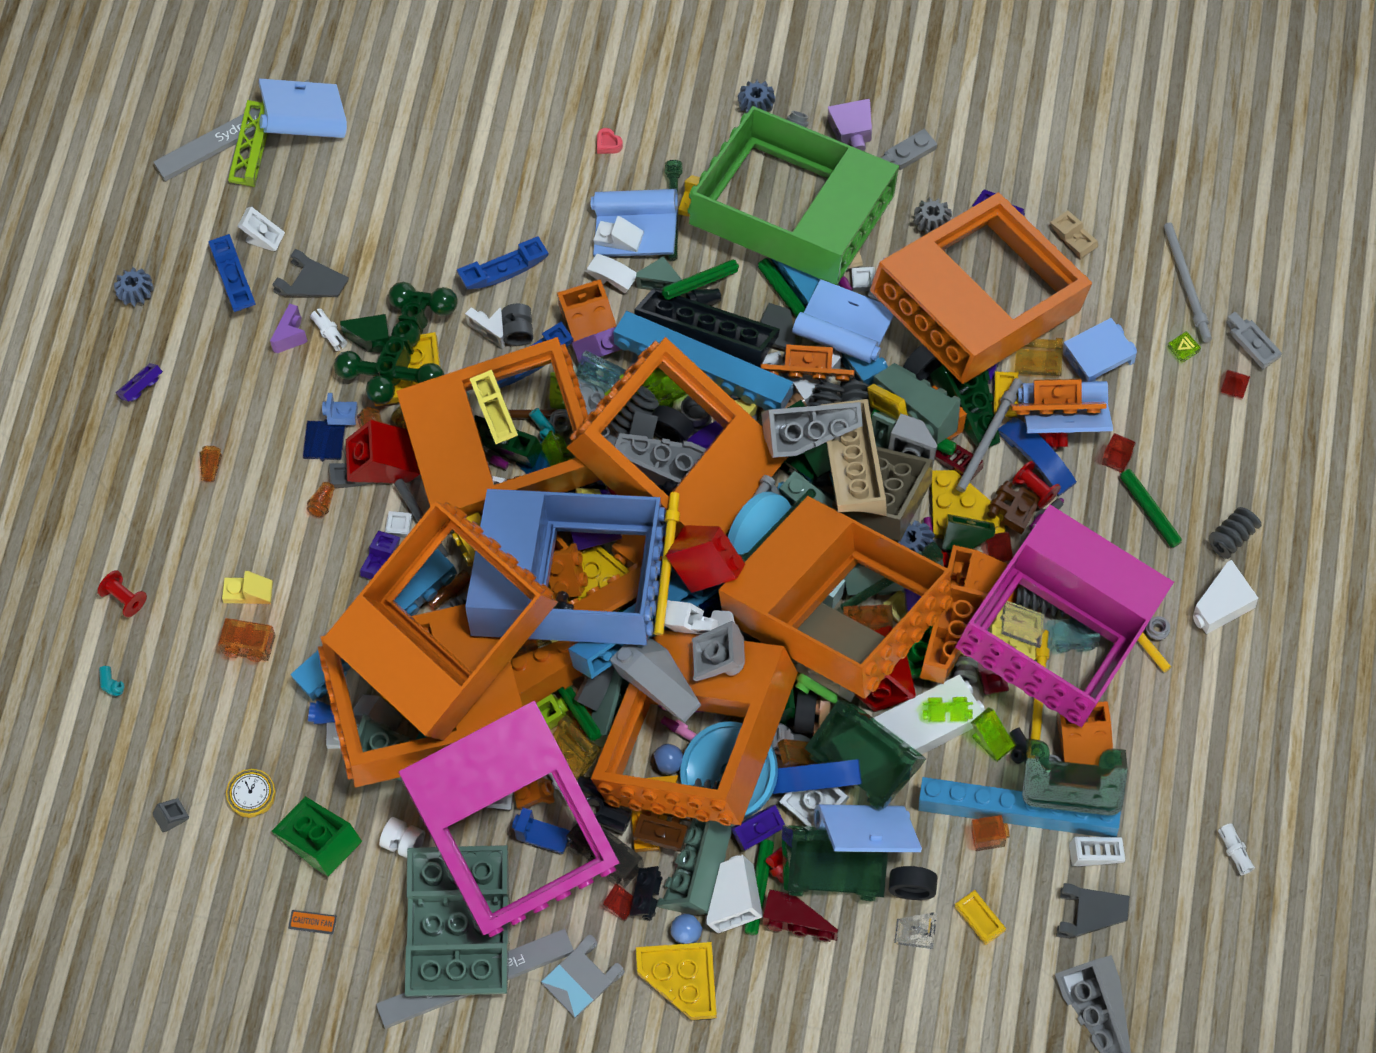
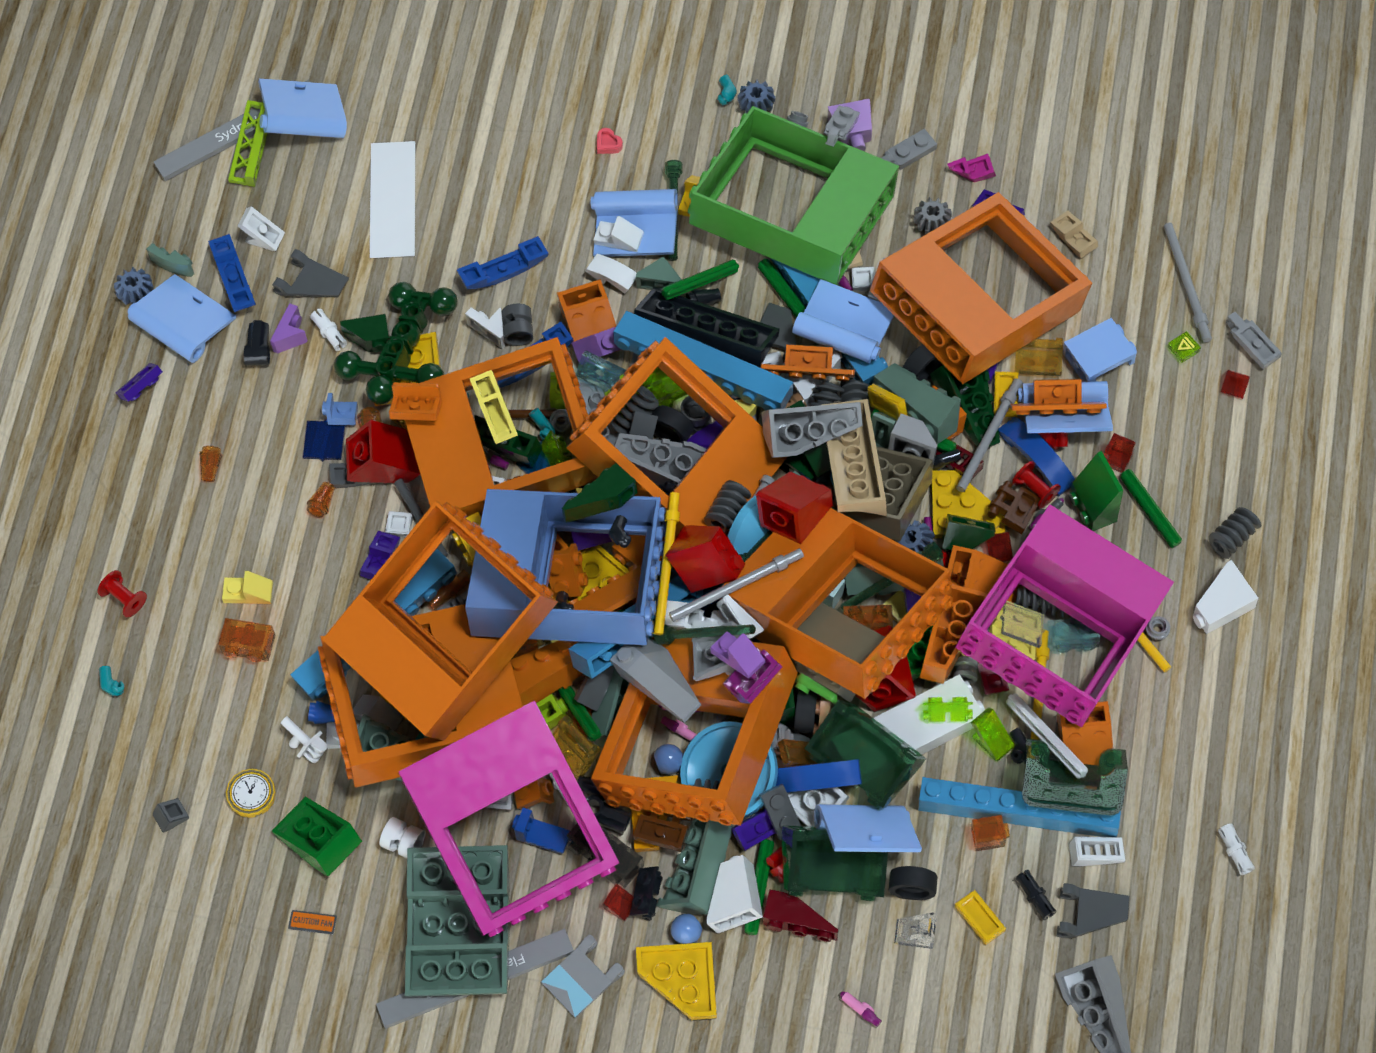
(171, 262): none -> sand green slope
(180, 317): none -> light blue door
(257, 348): none -> black piece
(312, 748): none -> white arm
(392, 199): none -> white sticker
(415, 401): none -> orange bracket
(604, 494): none -> dark green slope
(617, 532): none -> black arm
(671, 634): none -> clear green piece
(727, 505): none -> dark grey piece
(729, 90): none -> teal arm
(734, 612): none -> white slope
(738, 653): none -> medium lavender slope
(748, 689): none -> magenta hinge
(778, 564): none -> light grey bar
(779, 808): none -> dark grey hinge
(793, 506): none -> red slope
(840, 124): none -> light grey hinge
(863, 1008): none -> piece
(946, 458): none -> black arm
(974, 169): none -> dark pink slope
(1036, 895): none -> black pin
(1045, 734): none -> white axle
(1097, 494): none -> green slope

